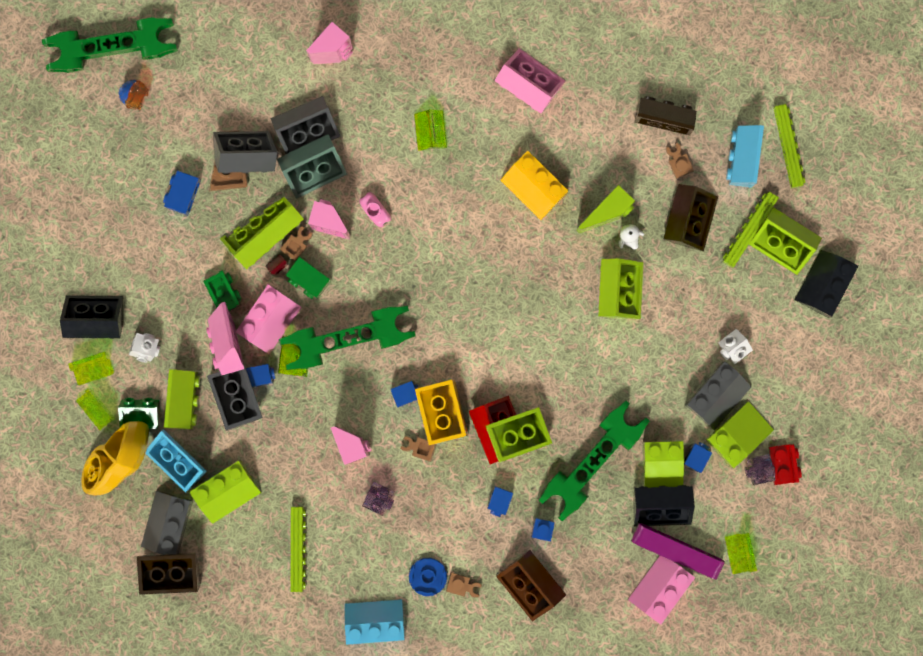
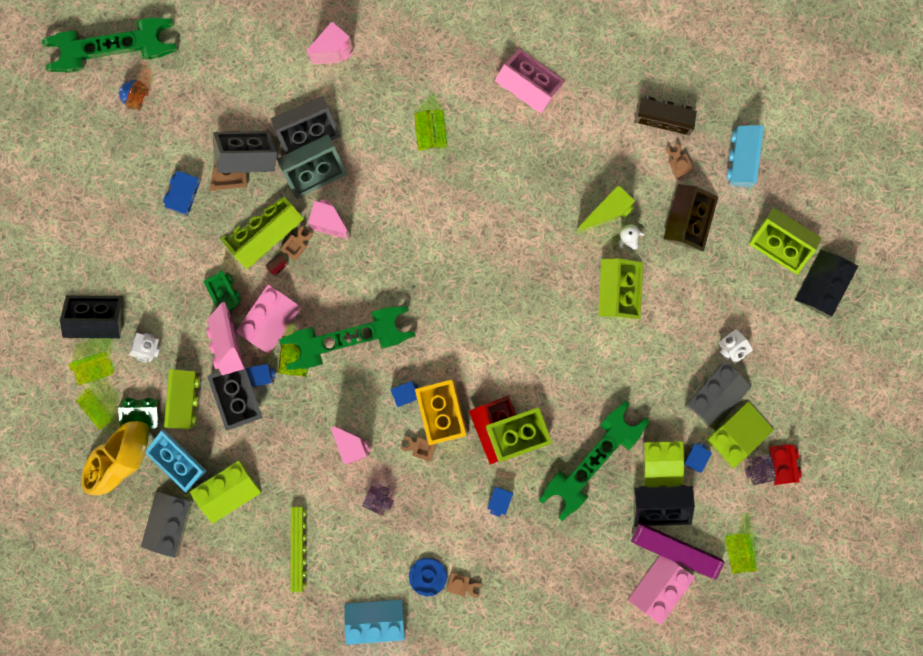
(168, 573): dark brown slope -> none
(308, 278): green brick -> none
(374, 209): bright pink piece -> none
(531, 585): reddish brown slope -> none
(534, 185): yellow slope -> none
(542, 529): blue brick -> none
(750, 229): lime piece -> none
(789, 146): lime piece -> none

